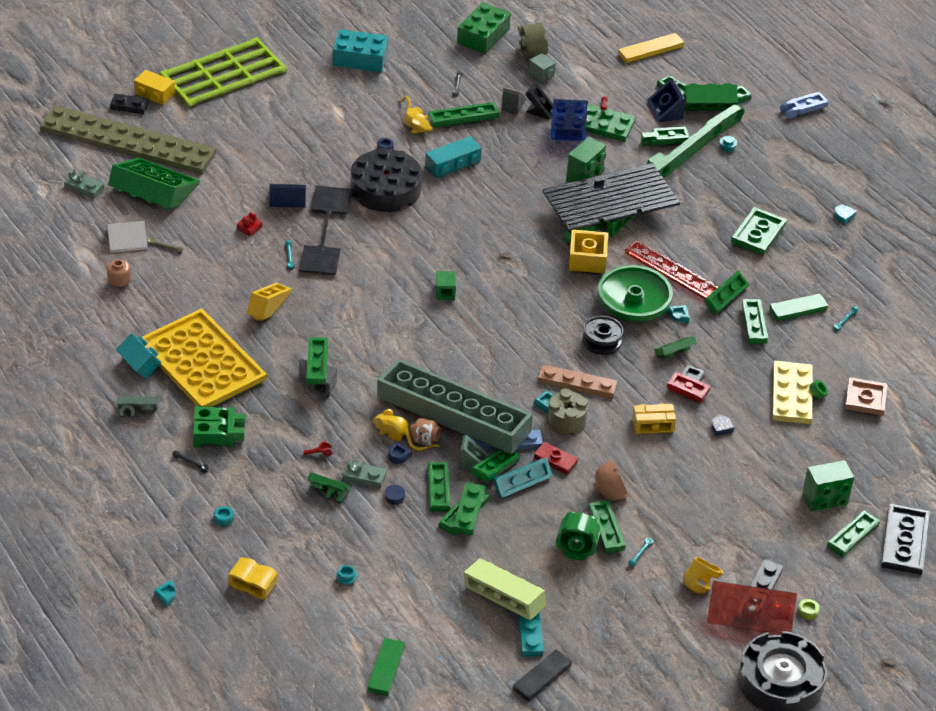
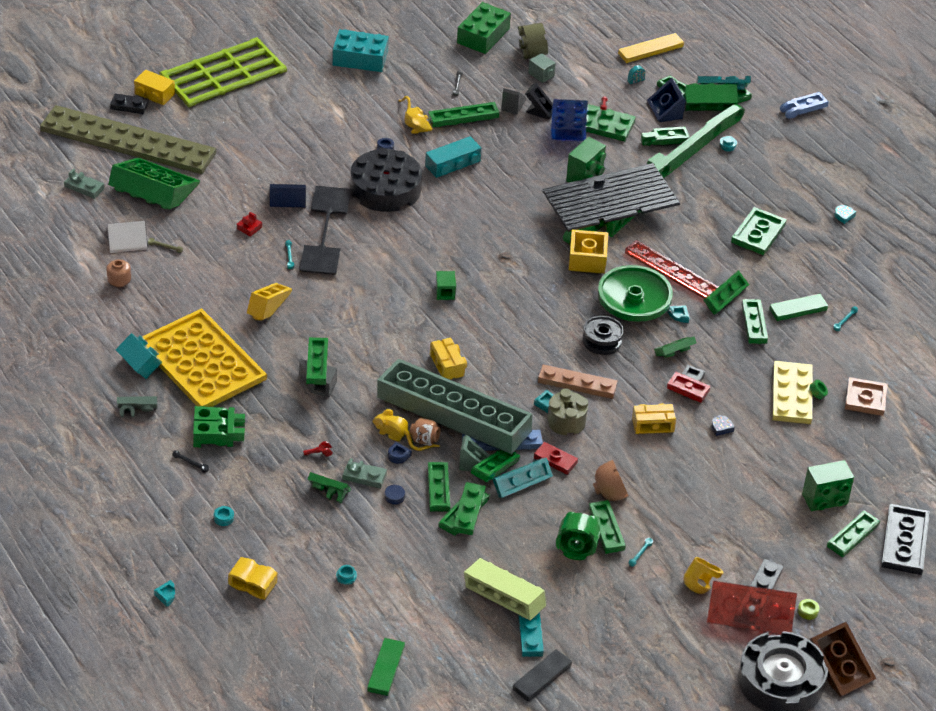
(448, 358): none -> yellow brick
(636, 74): none -> teal tile
(717, 80): none -> teal wing
(844, 659): none -> reddish brown slope

